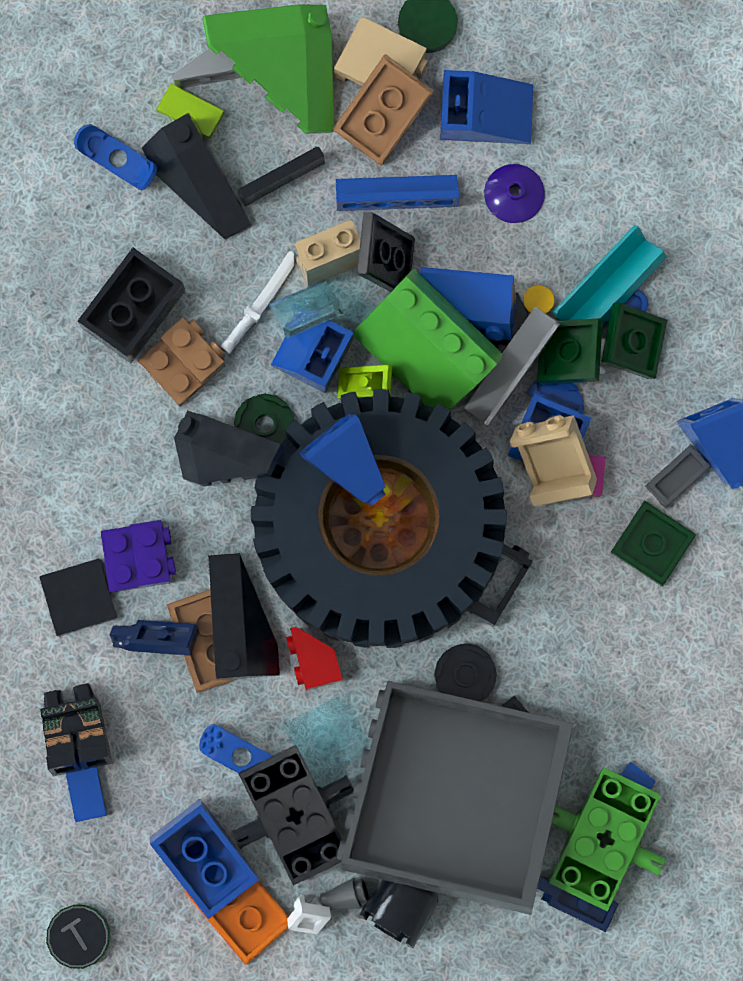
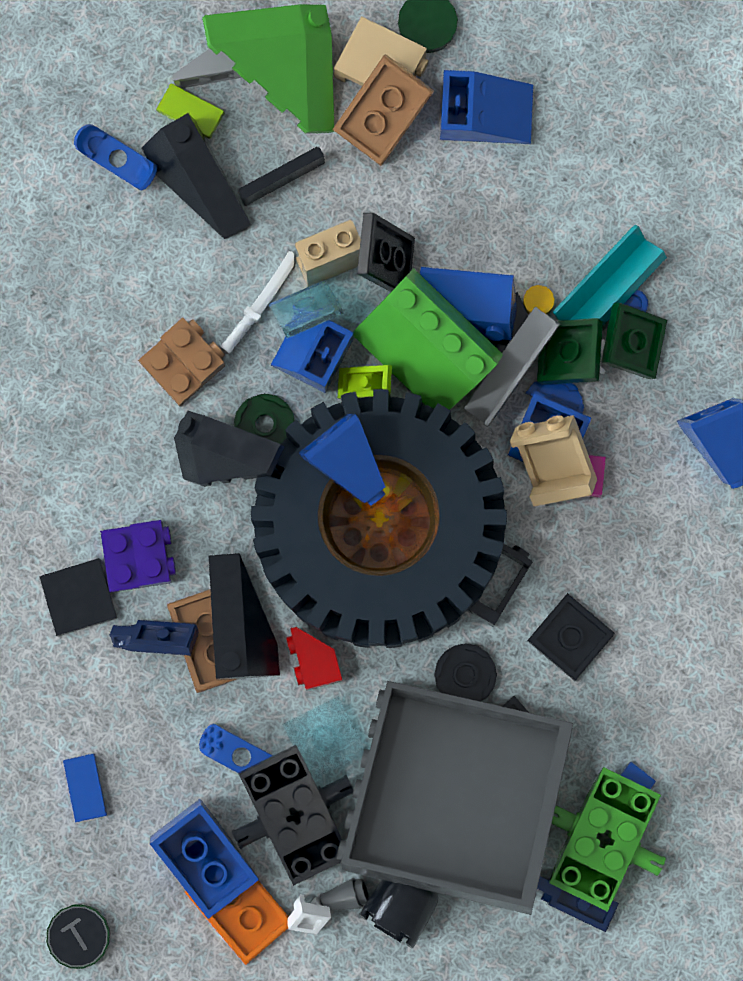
(74, 720): black hips -> none
(131, 305): black brick -> none
(397, 193): blue fence -> none
(514, 207): dark purple dish -> none
(571, 637): none -> black tile
(653, 543): dark green tile -> none
(678, 476): dark grey tile -> none

